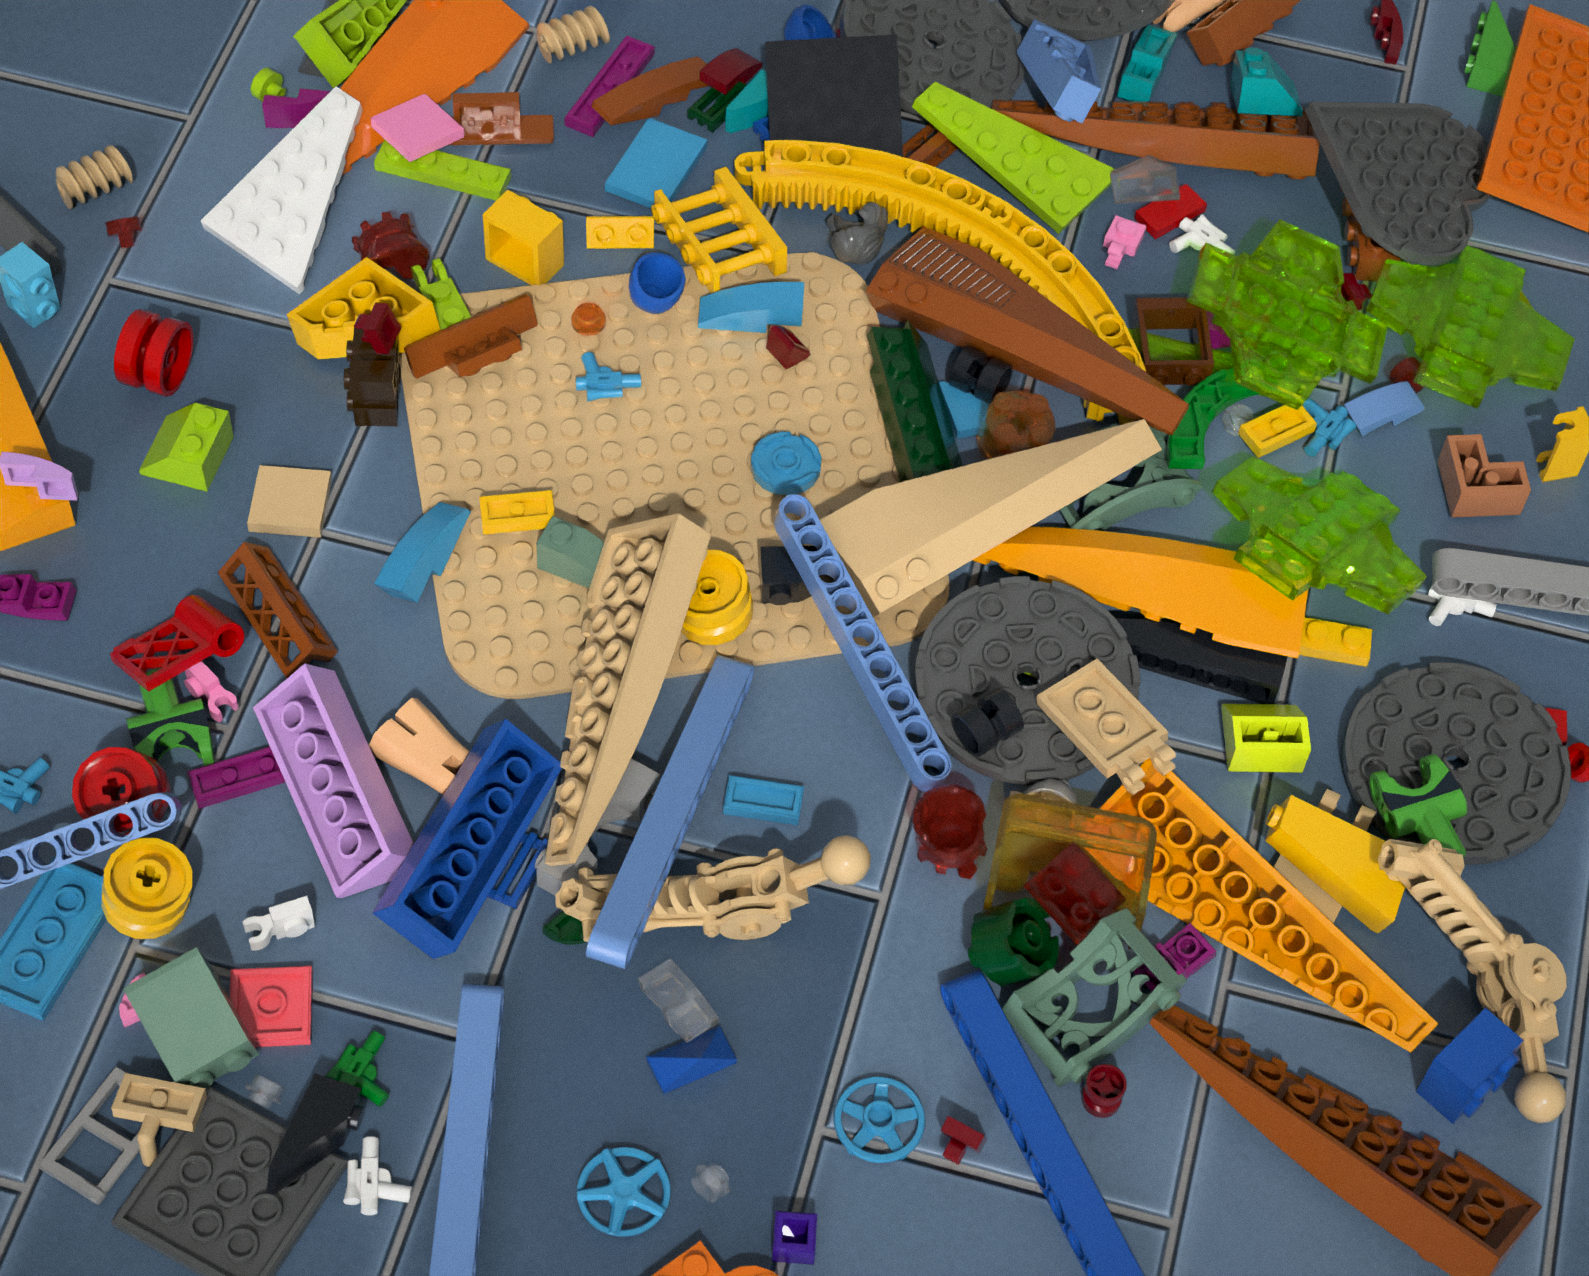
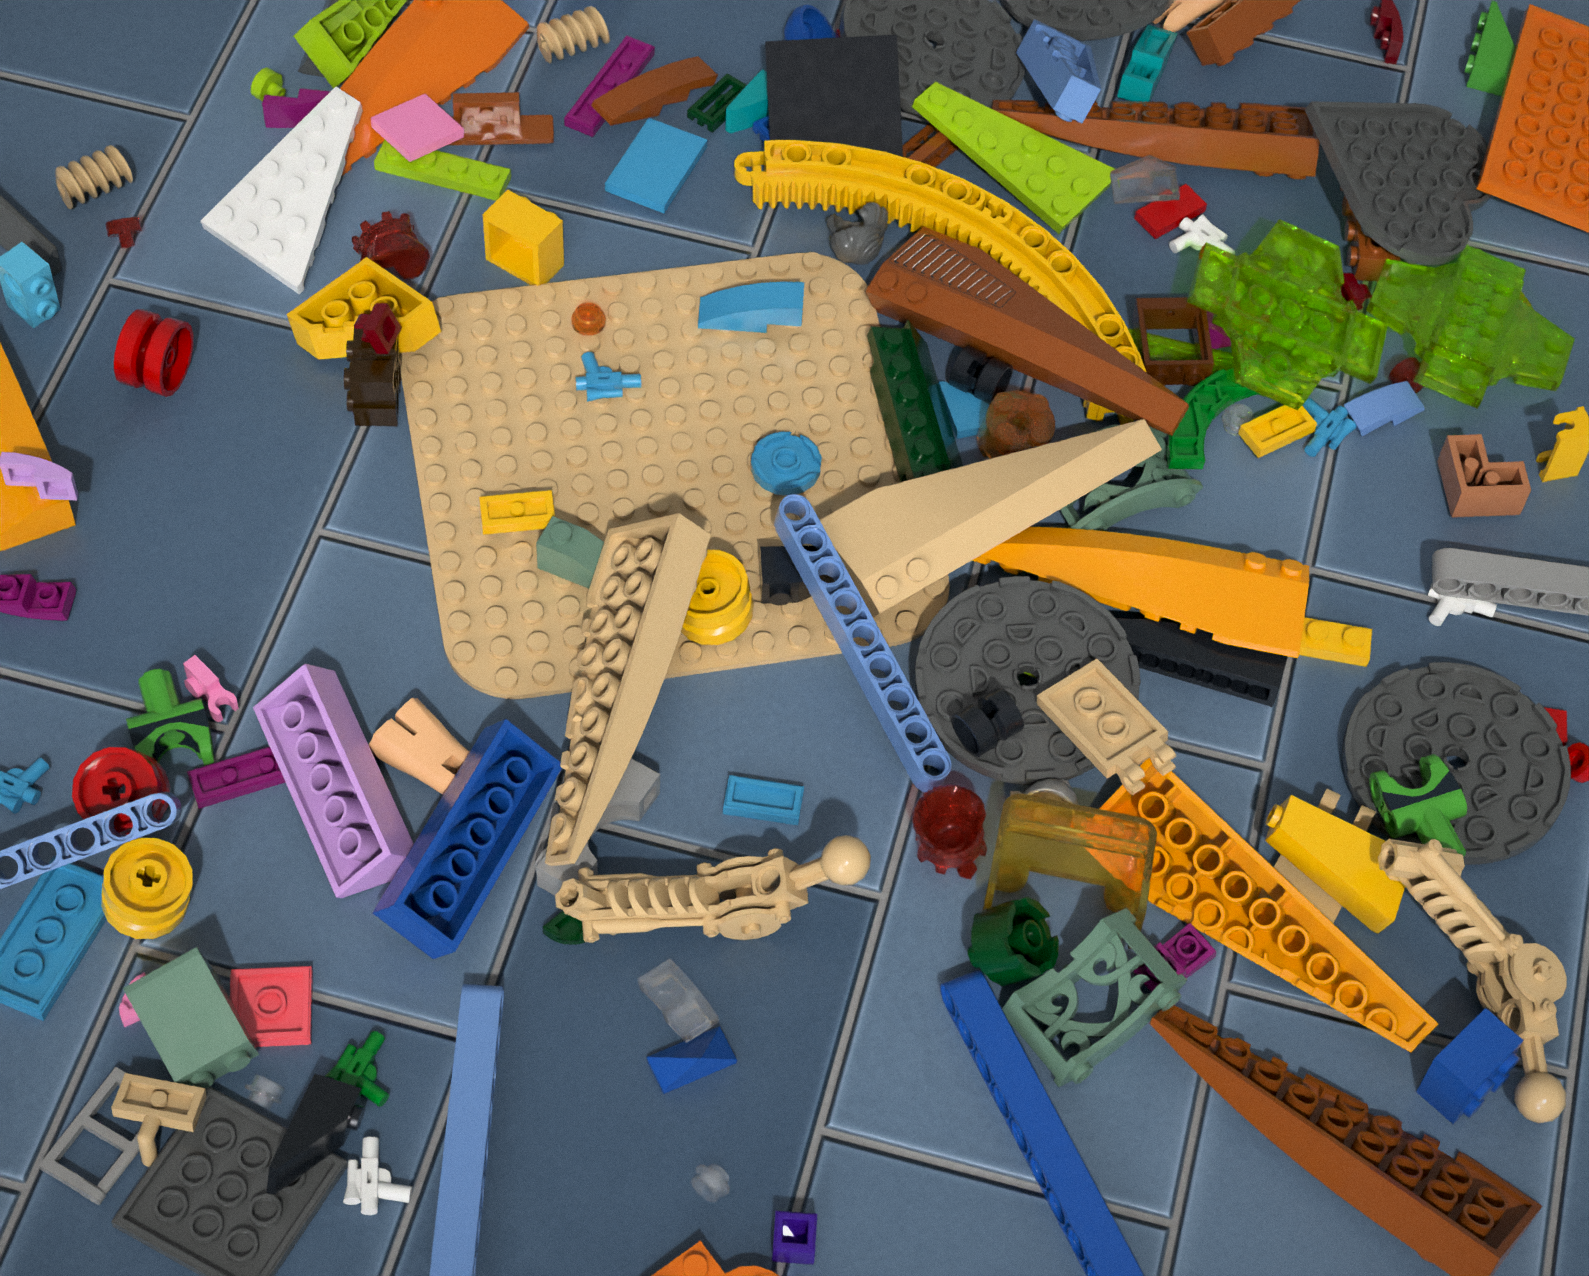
(189, 446): lime slope -> none
(196, 627): red piece -> none
(284, 920): white plate -> none
(286, 603): dark orange fence -> none
(289, 501): tan tile -> none
(422, 552): dark azure slope -> none
(443, 294): lime hinge -> none
(475, 341): dark orange bracket -> none
(529, 841): blue tile -> none
(620, 231): yellow hinge -> none
(623, 1190): dark azure wheel -> none
(656, 283): blue hat -> none
(669, 814): medium blue beam -> none
(729, 69): dark red slope -> none
(738, 210): yellow fence -> none
(786, 347): dark red slope -> none
(879, 1120): dark azure wheel -> none
(961, 1139): dark red tile -> none
(1074, 892): clear red slope -> none
(1105, 1081): dark red wheel -> none
(1122, 238): bright pink plate -> none
(1262, 85): teal slope -> none
(1265, 737): neon yellow slope -> none
(1319, 534): clear neon green plate -> none

